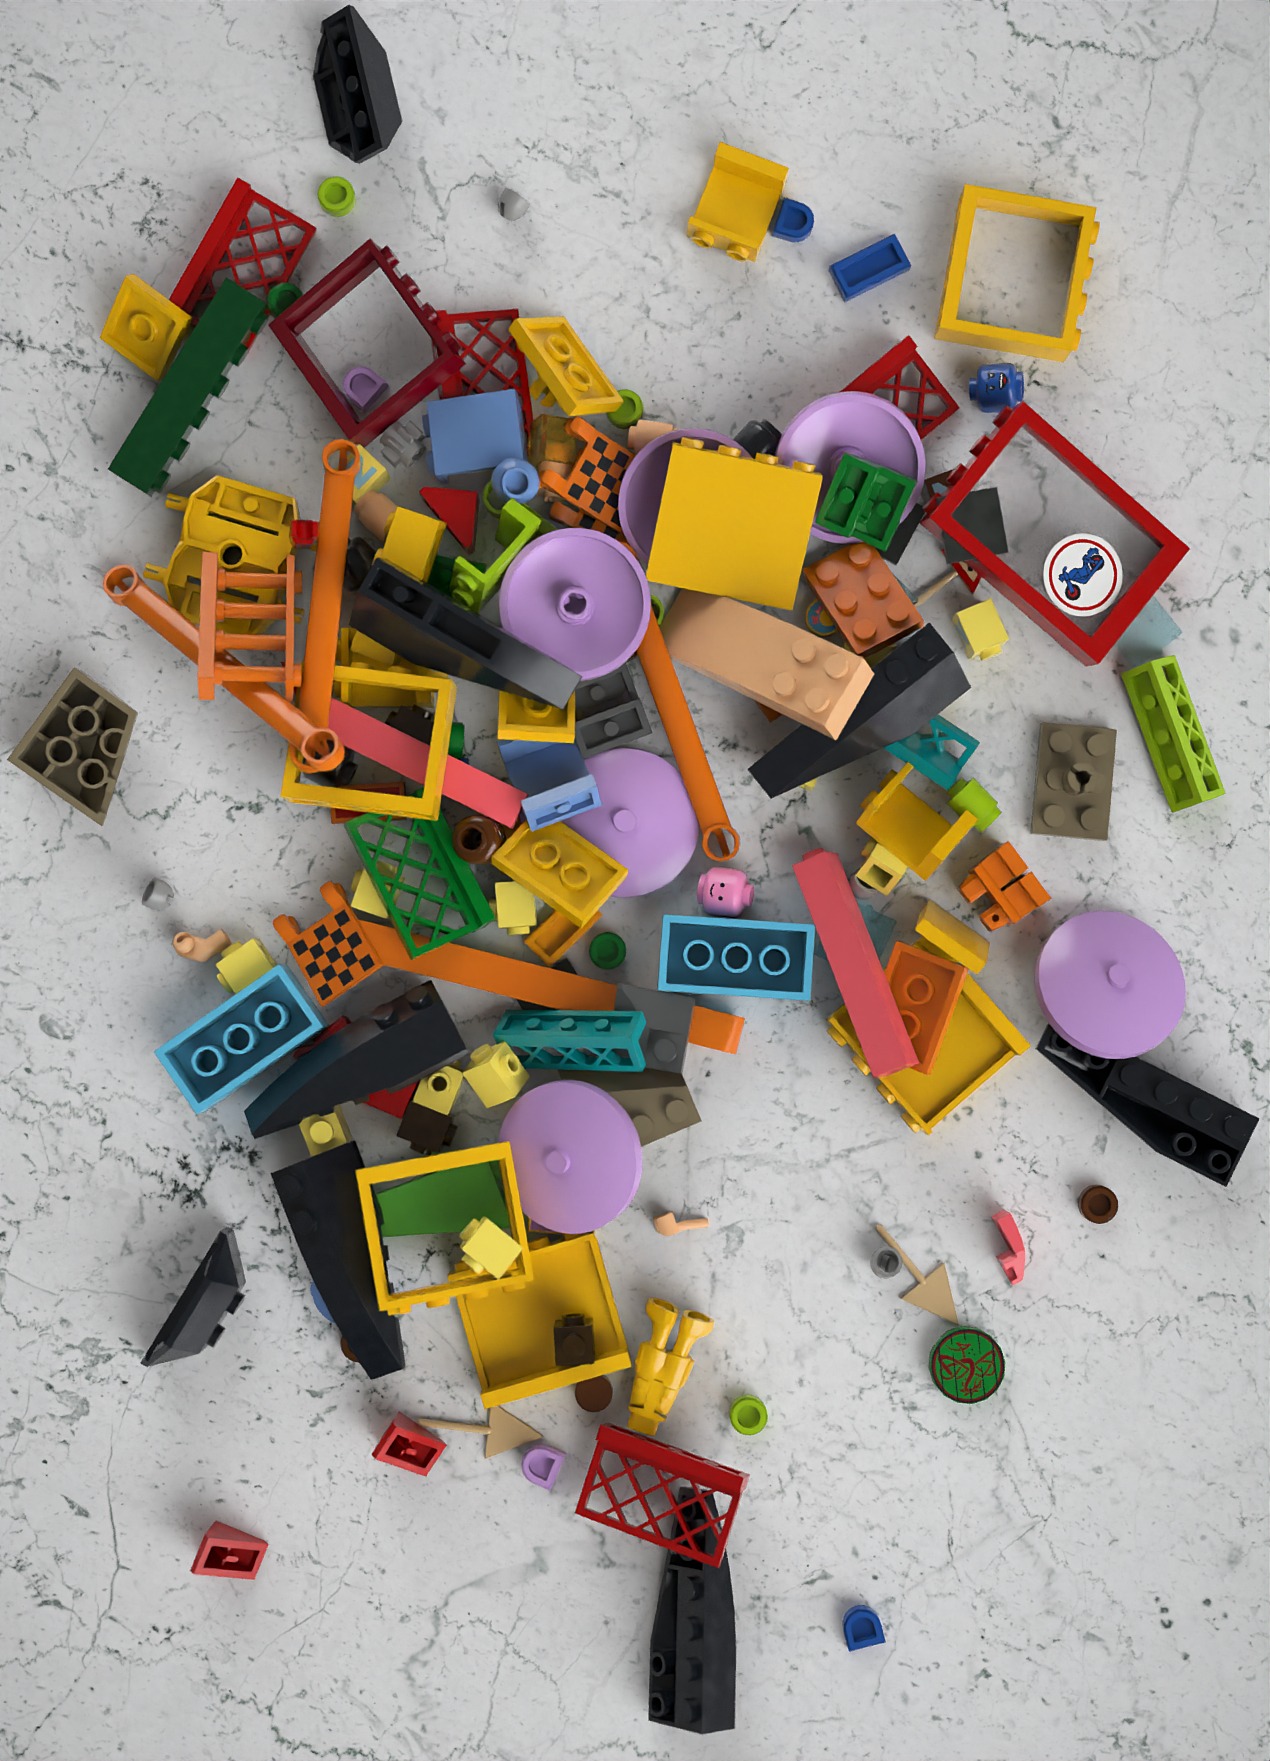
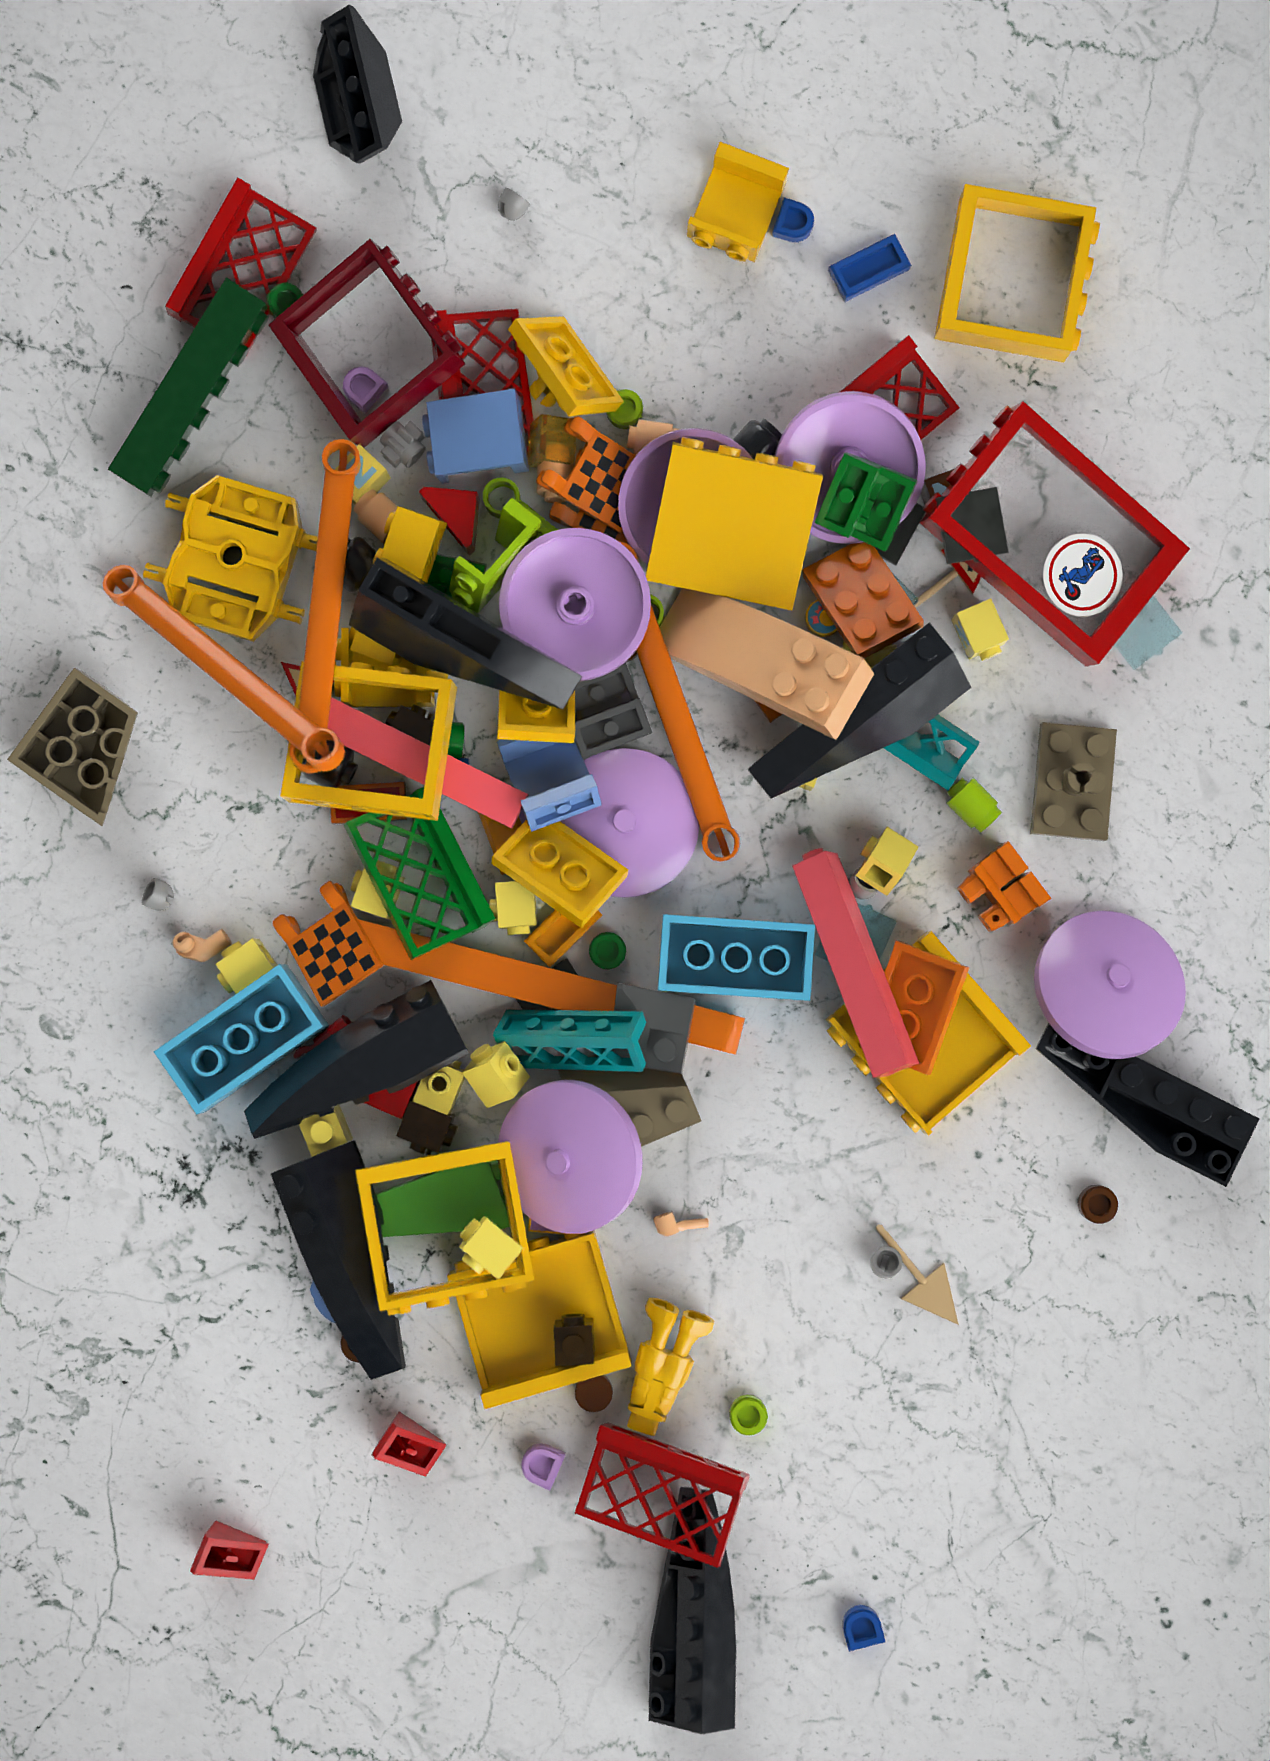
(145, 327): yellow tile -> none
(203, 1304): black wedge -> none
(215, 641): orange fence -> none
(303, 533): red bar -> none
(336, 196): lime tile -> none
(468, 840): reddish brown head -> none
(503, 1430): tan piece -> none
(515, 480): medium blue animal -> none
(725, 892): bright pink head -> none
(910, 826): yellow panel -> none
(953, 936): yellow tile -> none
(966, 1365): tile -> none
(996, 387): blue head -> none
(1013, 1259): coral slope -> none
(1170, 735): lime fence -> none

